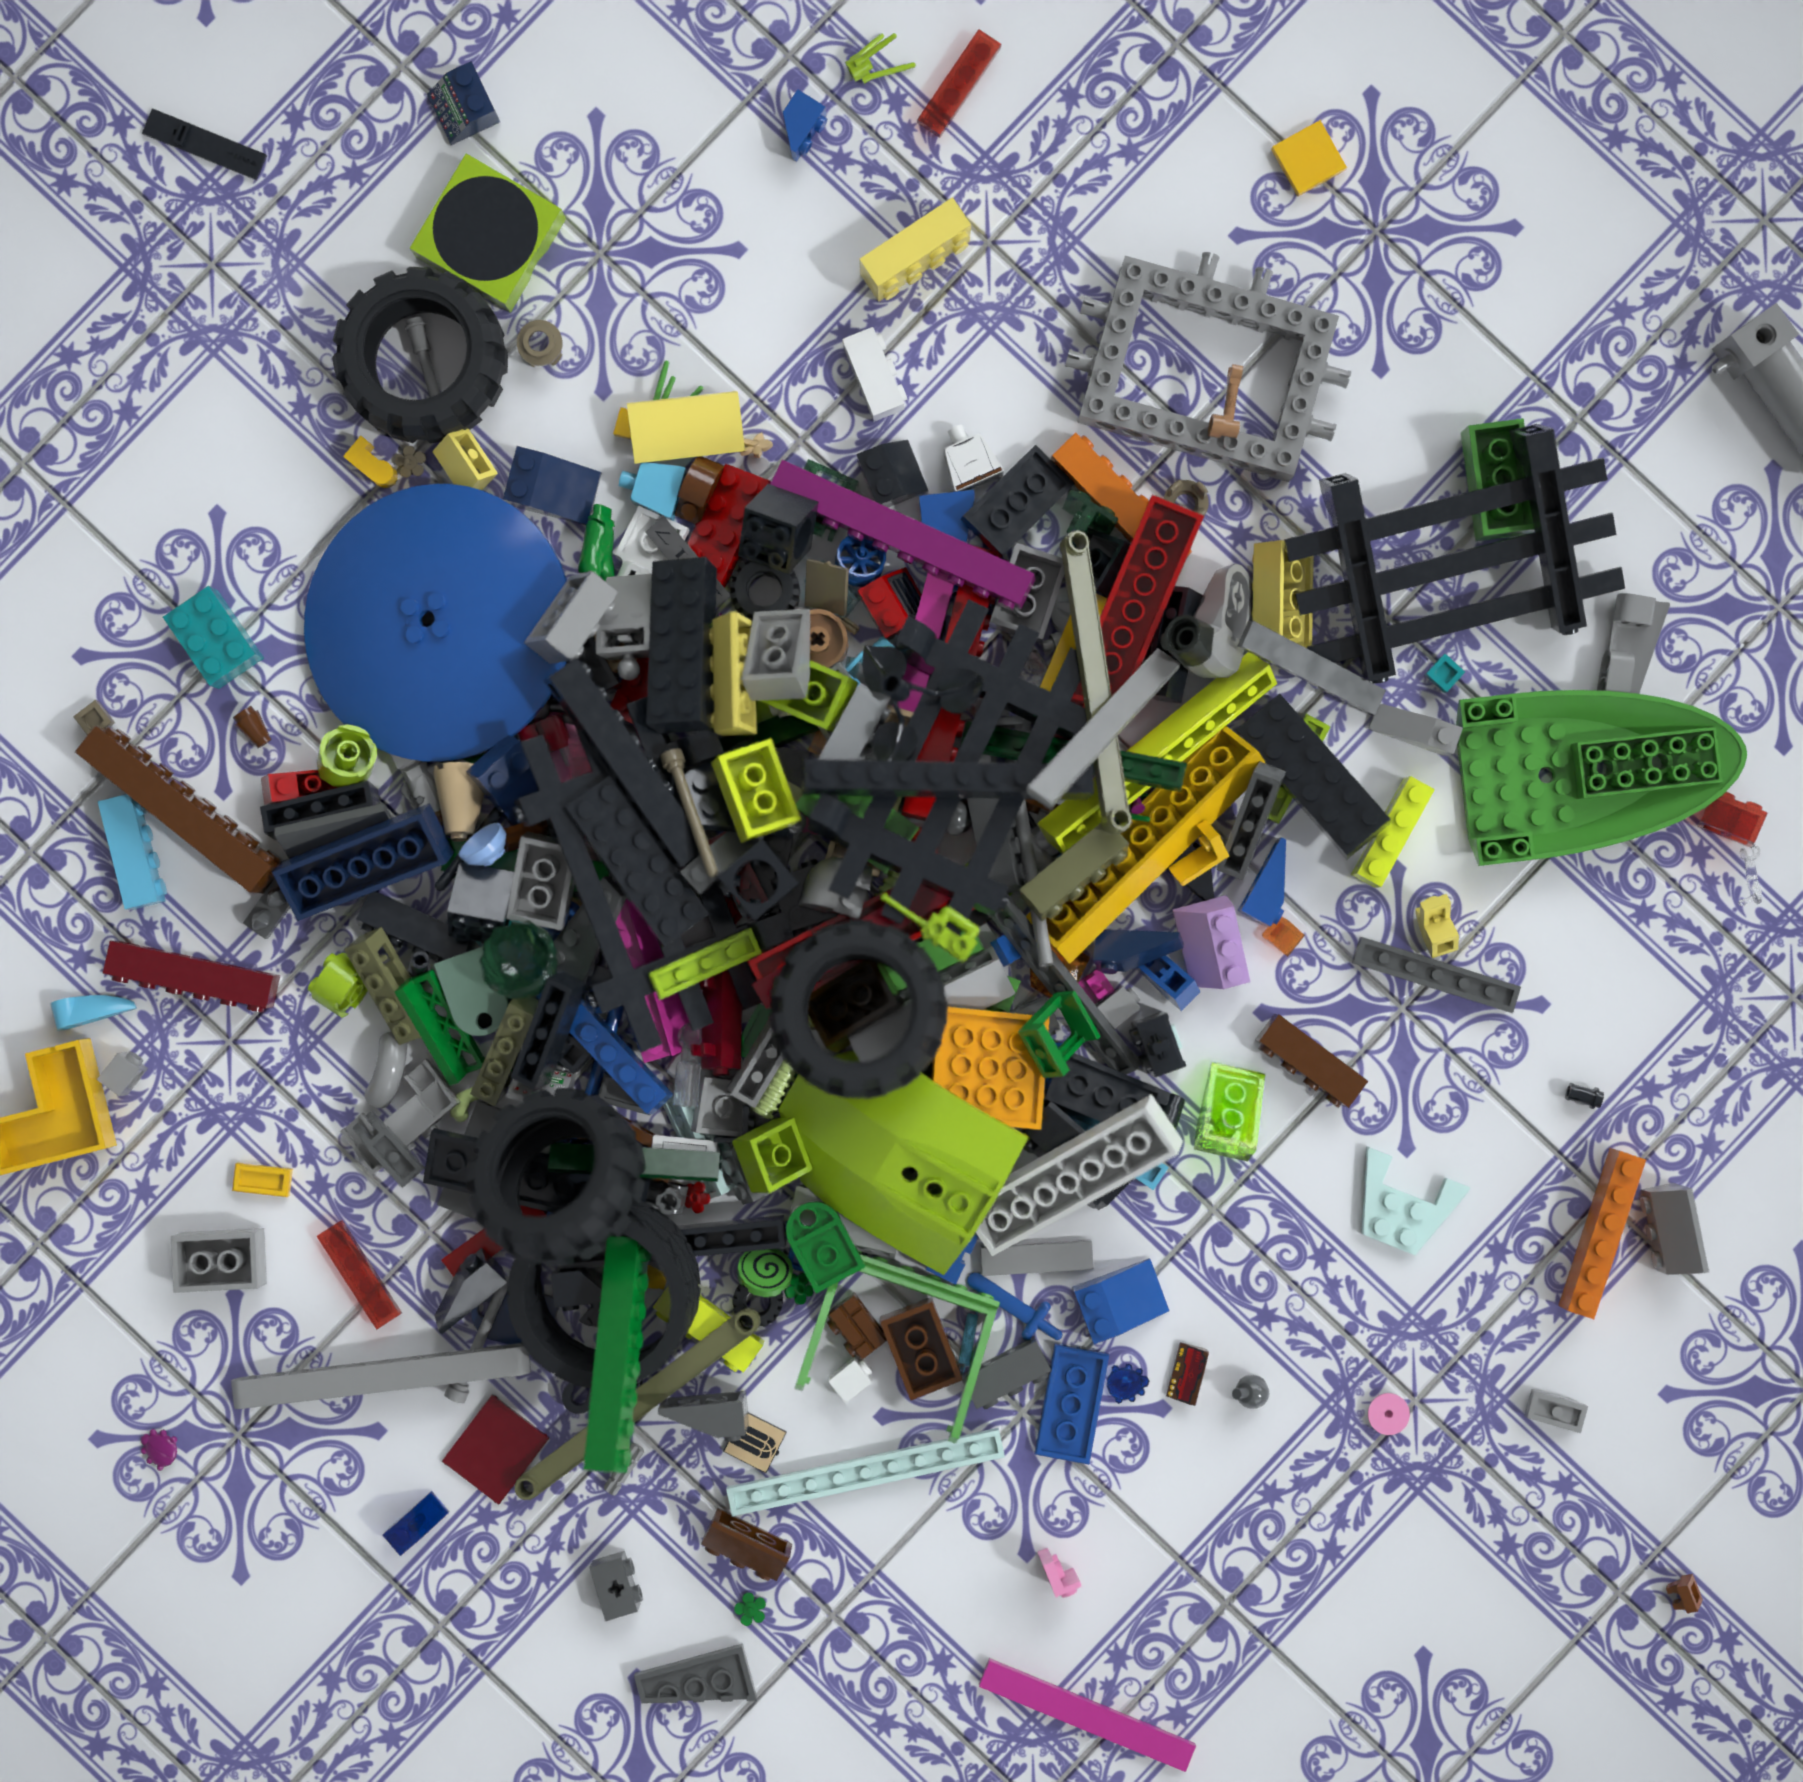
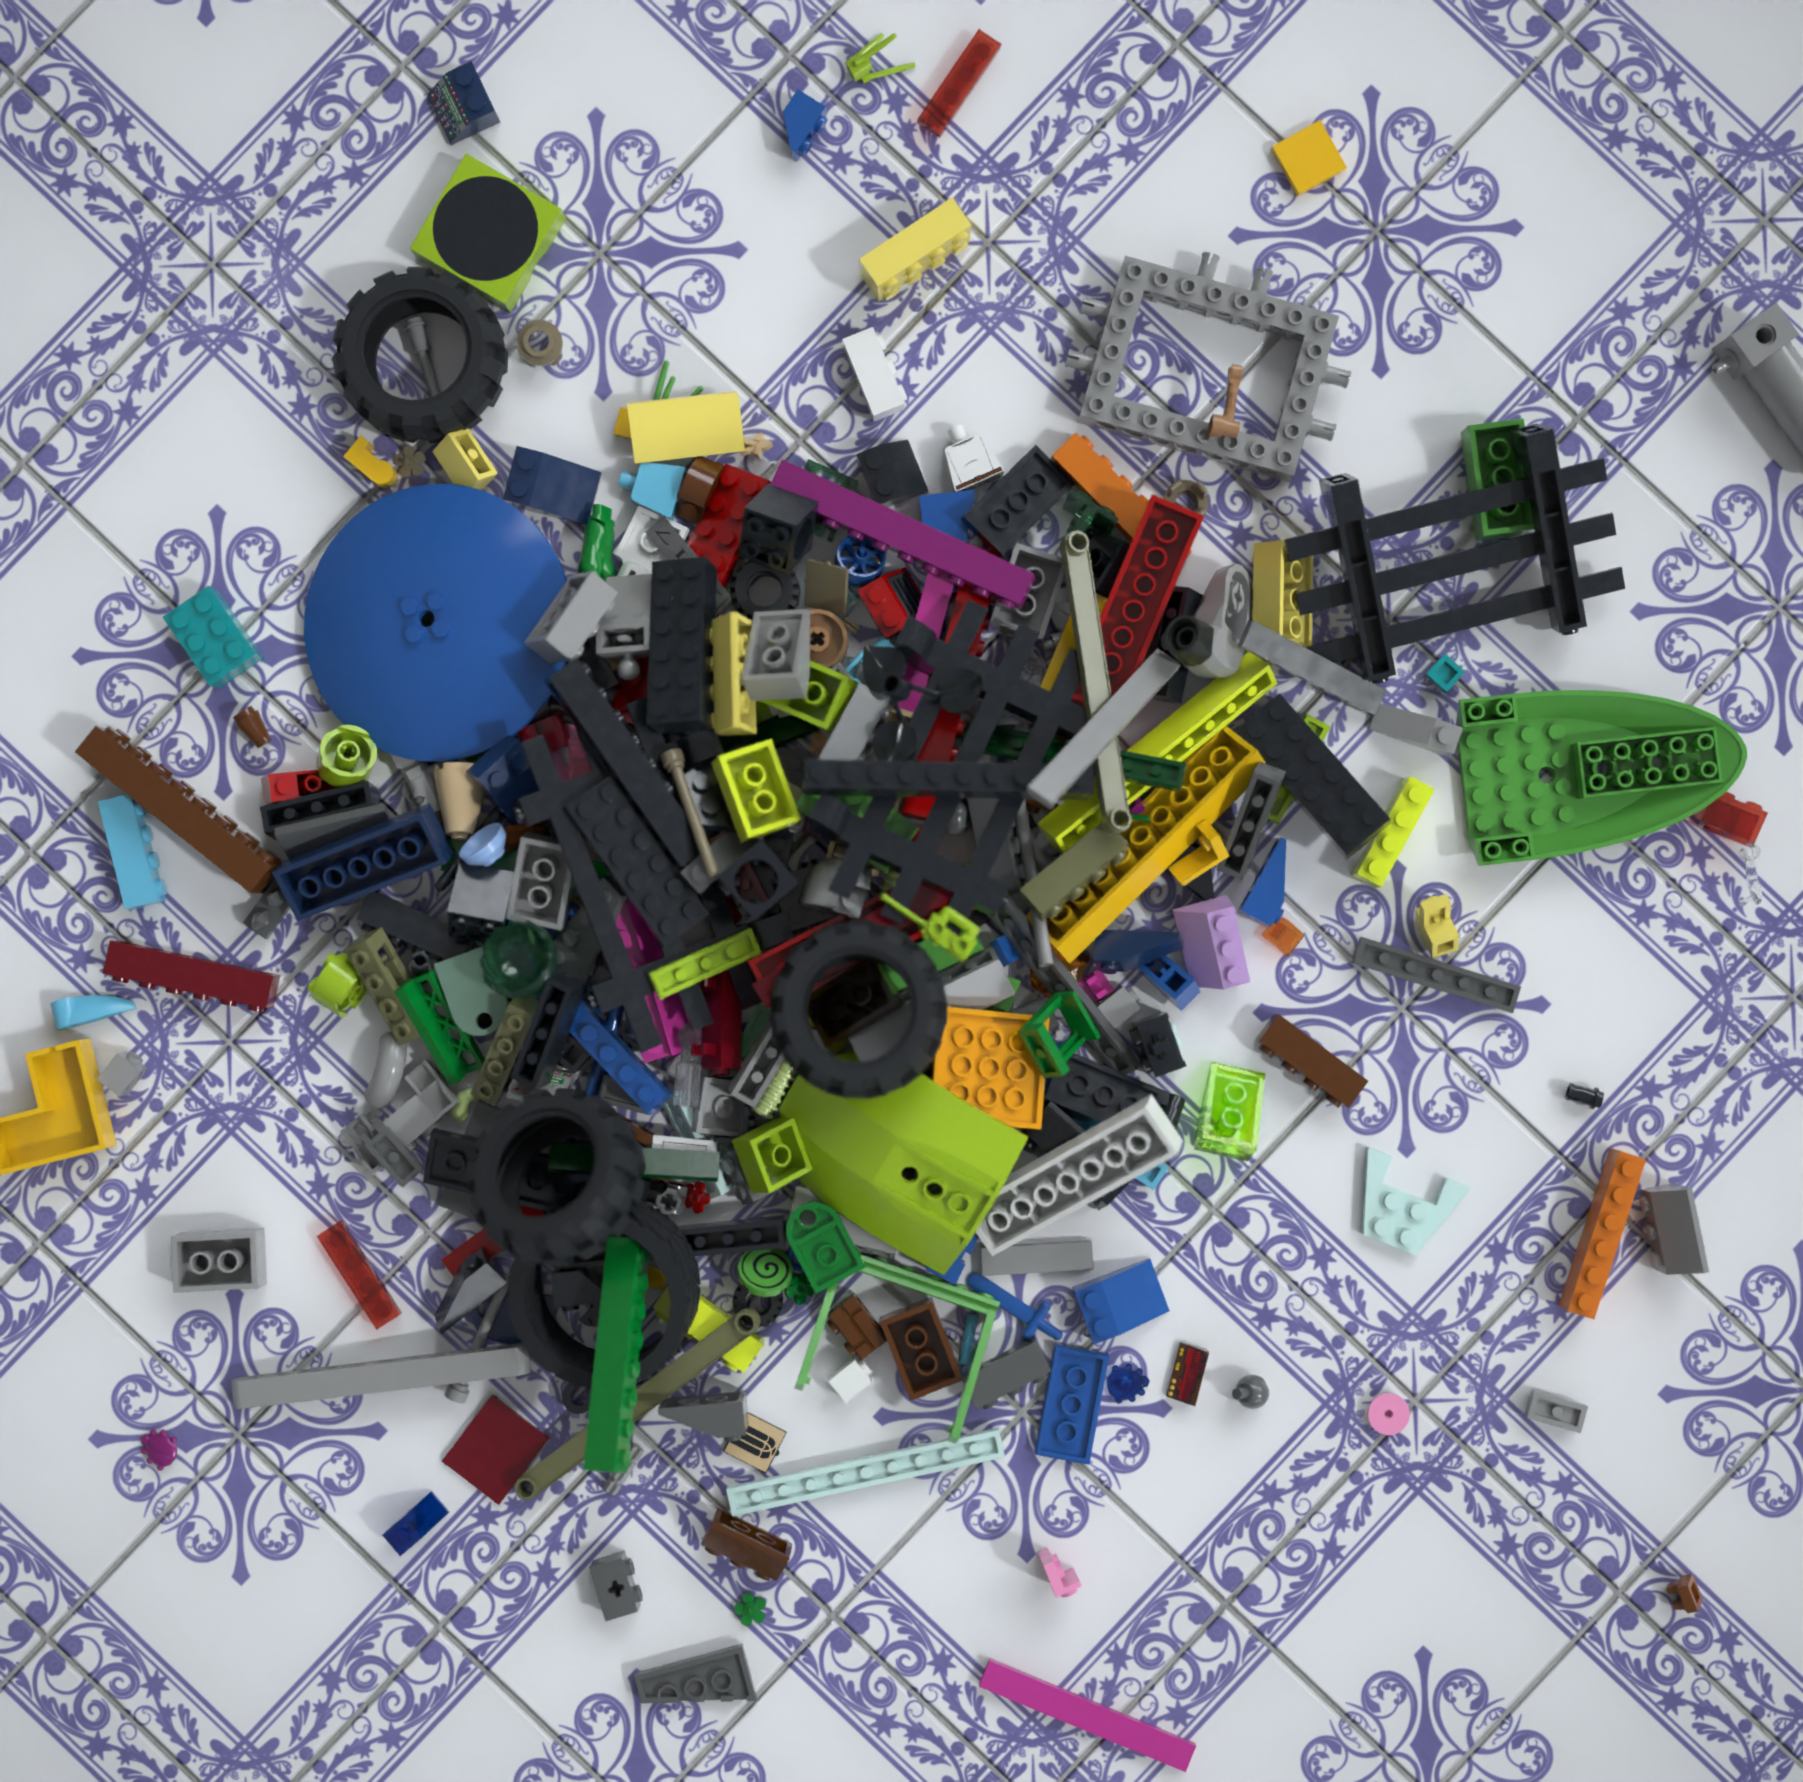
(93, 716): dark tan plate -> none
(204, 144): black piece -> none
(262, 1179): yellow tile -> none
(1632, 642): light grey panel -> none

